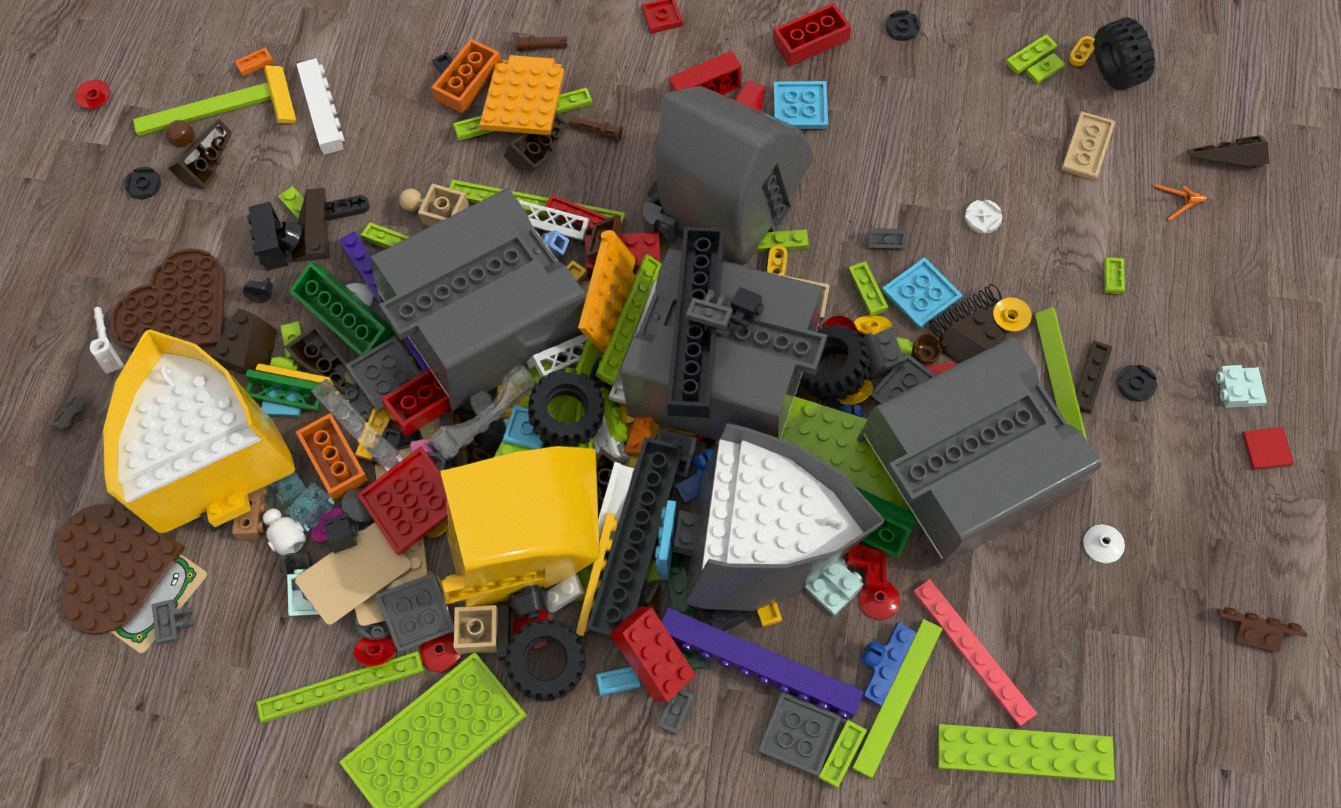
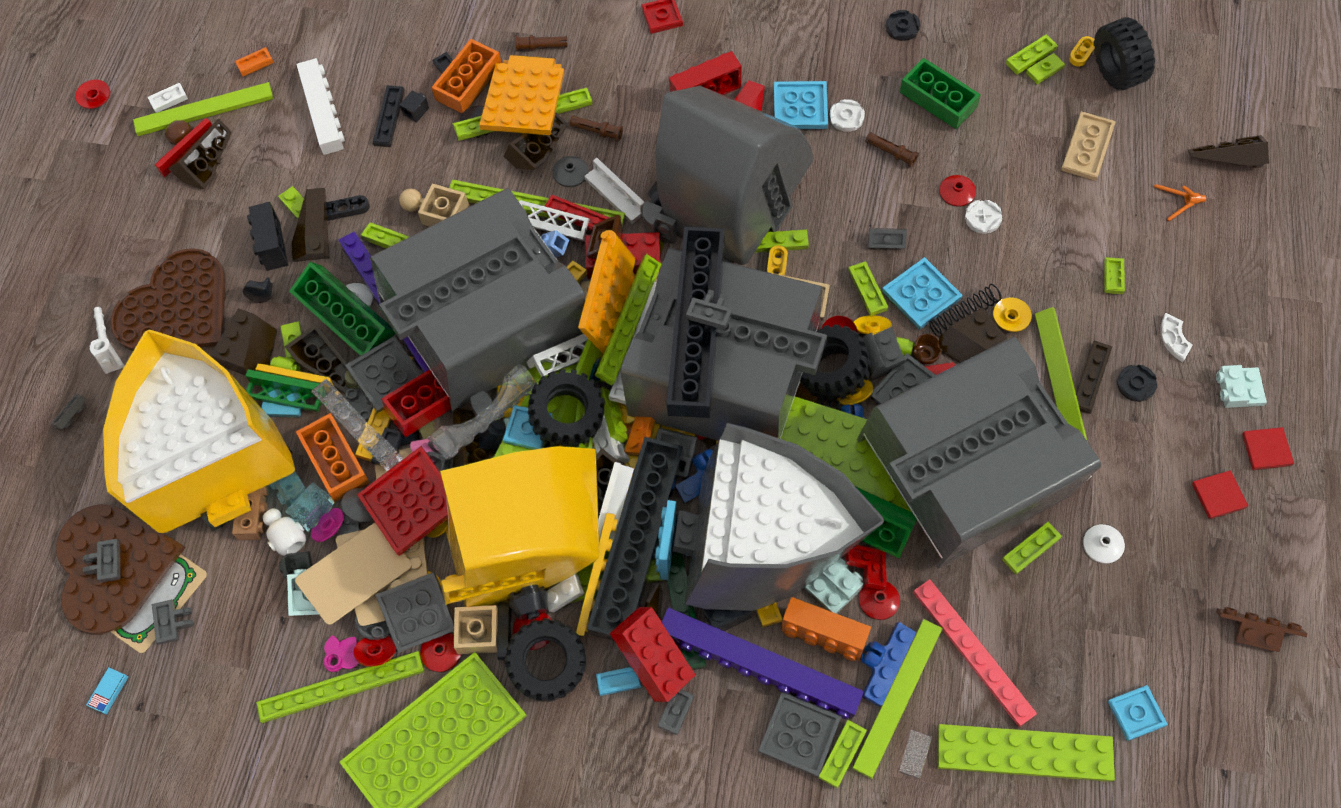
(107, 561): none -> dark grey hinge
(107, 691): none -> medium azure tile
(142, 183): black tile -> none
(167, 98): none -> white plate
(170, 157): none -> red tile
(280, 94): yellow tile -> none
(291, 235): black hair -> none
(340, 533): black brick -> none
(342, 651): none -> dark pink plate
(388, 116): none -> black tile
(414, 106): none -> black brick
(573, 176): none -> dark grey dish
(615, 191): none -> white fence
(745, 307): black brick -> none
(811, 34): red brick -> none
(825, 629): none -> orange brick
(846, 115): none -> white tile
(899, 152): none -> reddish brown pin
(915, 754): none -> clear plate
(939, 93): none -> green brick
(957, 196): none -> red dish
(1031, 548): none -> lime plate
(1137, 713): none -> medium azure tile
(1173, 337): none -> white tile
(1219, 494): none -> red tile

